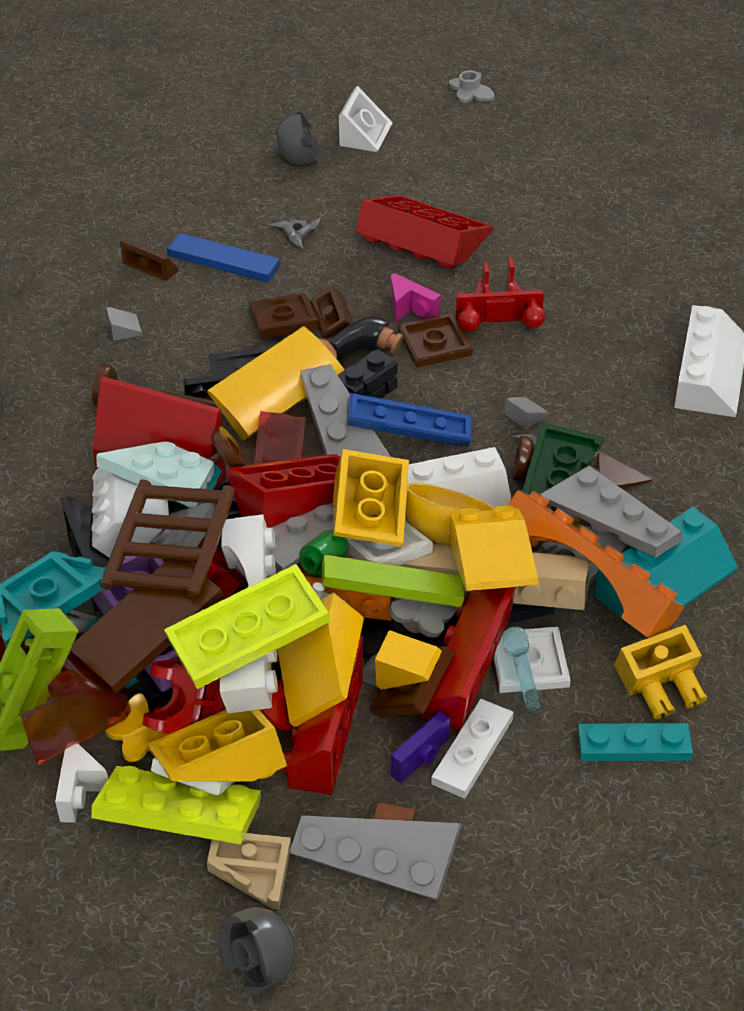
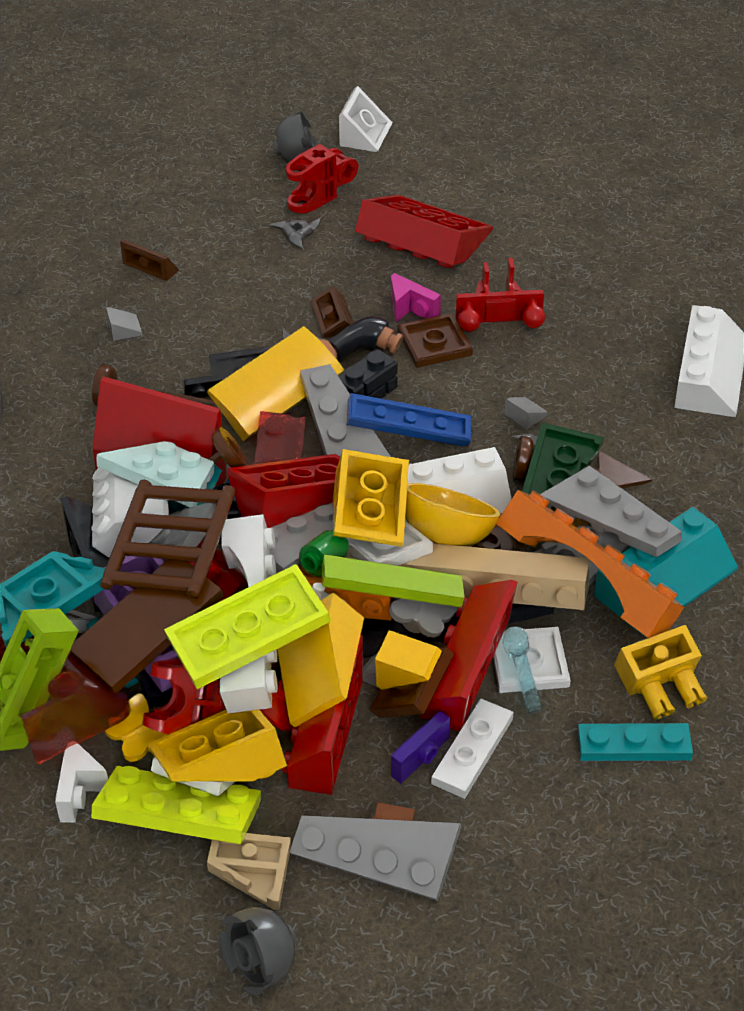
(224, 257): blue tile -> none
(283, 315): reddish brown tile -> none
(318, 177): none -> red piece
(470, 87): light grey animal -> none
(492, 548): yellow slope -> none

